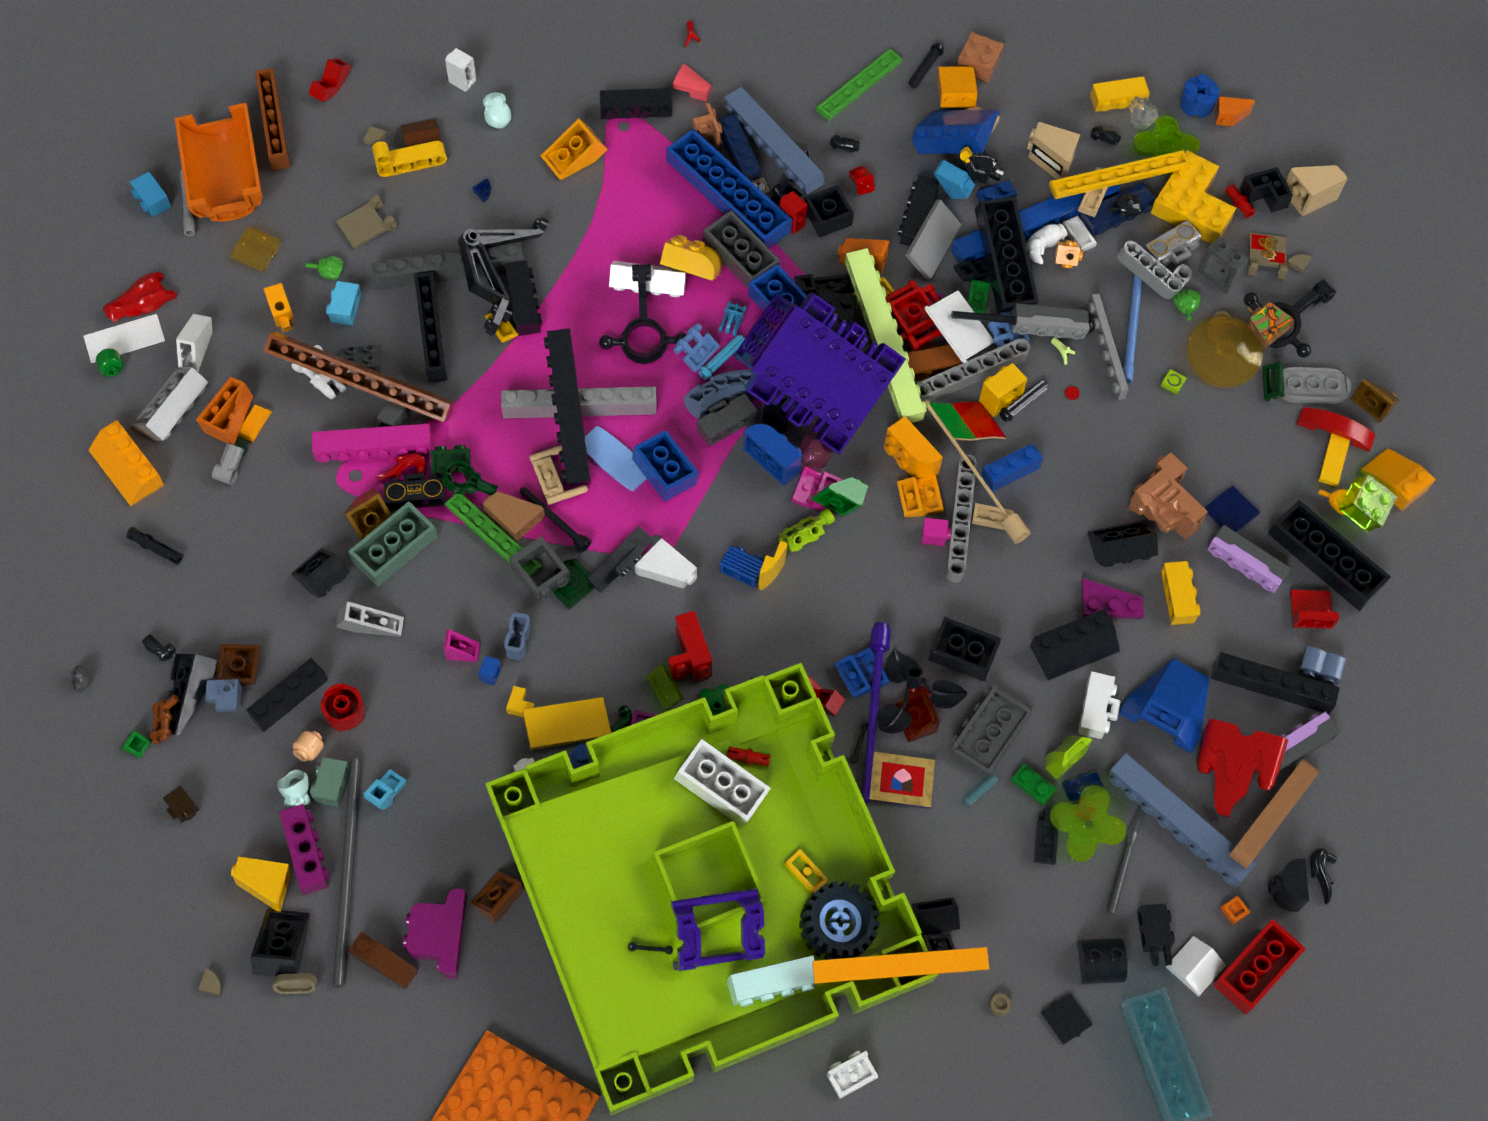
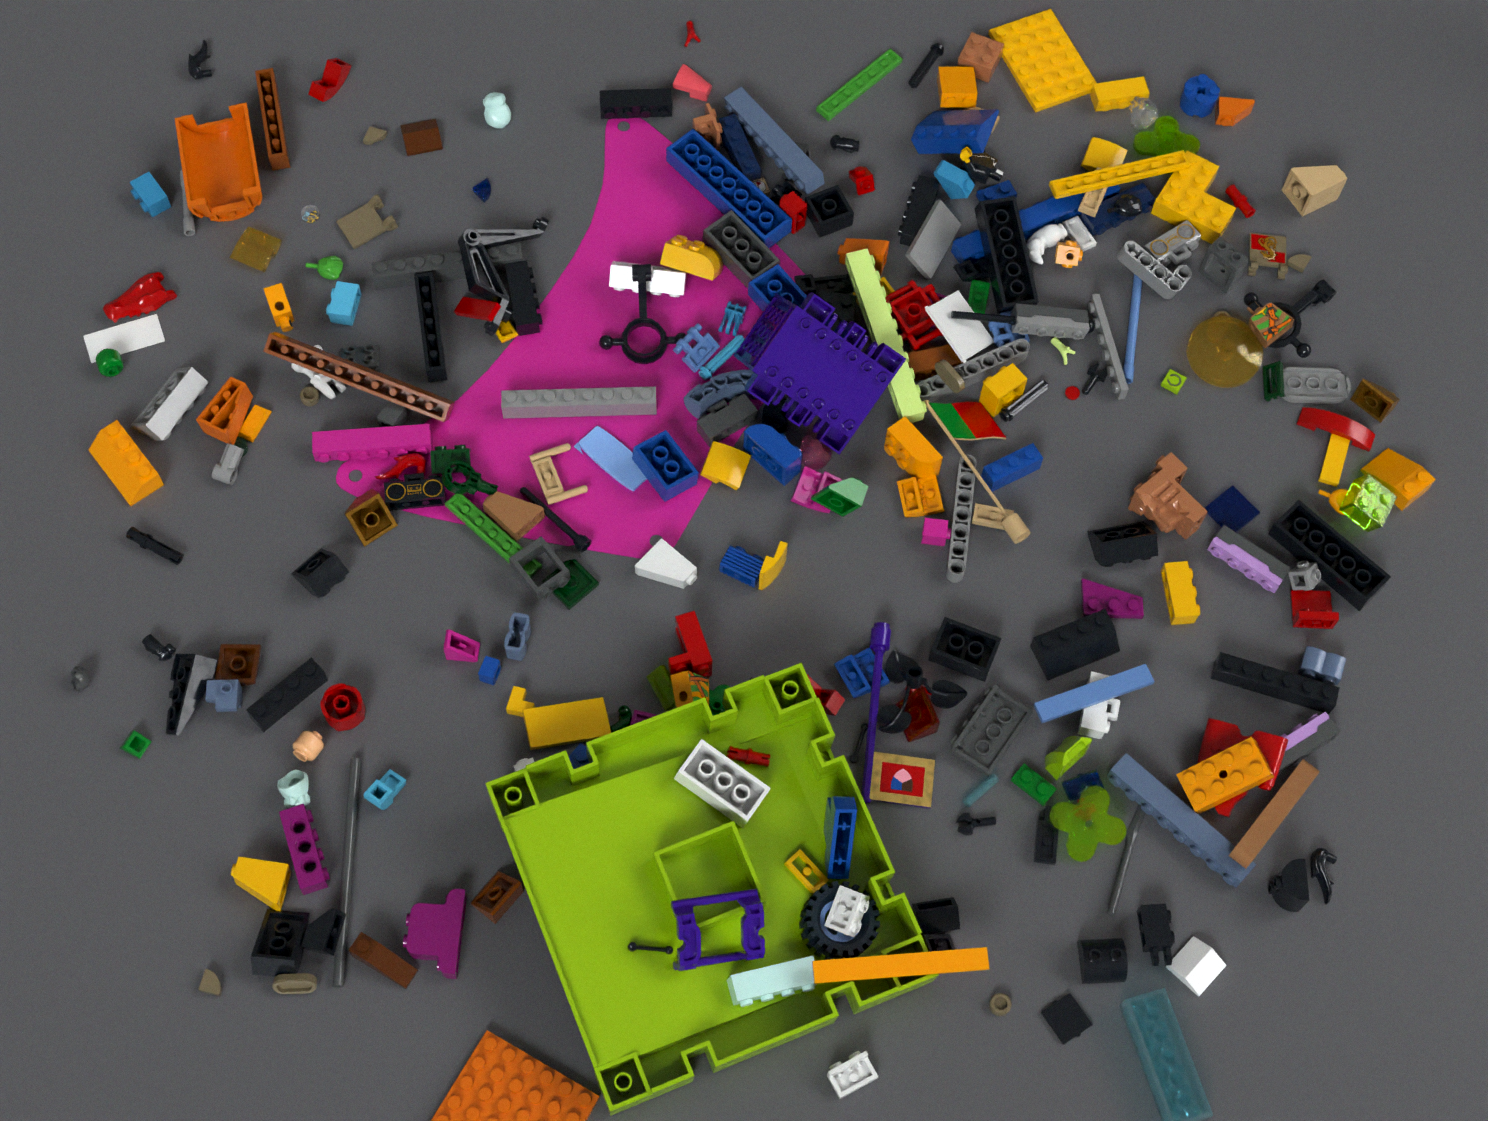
(162, 717): dark orange piece -> none
(180, 805): dark brown brick -> none
(194, 341): white slope -> none
(195, 61): none -> black piece
(309, 396): none -> dark tan tile
(310, 214): none -> clear tile
(324, 932): none -> black slope
(330, 782): sand green brick -> none
(368, 620): light grey slope -> none
(393, 544): sand green brick -> none
(408, 158): yellow beam -> none
(460, 69): white brick -> none
(477, 309): none -> red tile
(568, 407): black brick -> none
(573, 150): light orange slope -> none
(620, 559): black bracket -> none
(689, 687): none -> light orange torso
(725, 465): none -> yellow slope
(802, 535): lime brick -> none
(839, 835): none -> brick
(847, 911): none -> white bracket
(949, 376): none -> dark tan tile
(965, 817): none -> black bar
(1043, 60): none -> yellow plate
(1053, 149): tan slope -> none
(1093, 693): none -> medium blue tile
(1094, 378): none -> black bar
(1102, 154): none -> yellow slope
(1108, 136): black arm -> none
(1172, 702): blue wedge -> none
(1187, 301): bright green piece -> none
(1235, 910): orange tile -> none
(1244, 768): none -> light orange brick
(1259, 967): red brick -> none
(1267, 185): black brick -> none
(1304, 576): none -> light grey brick

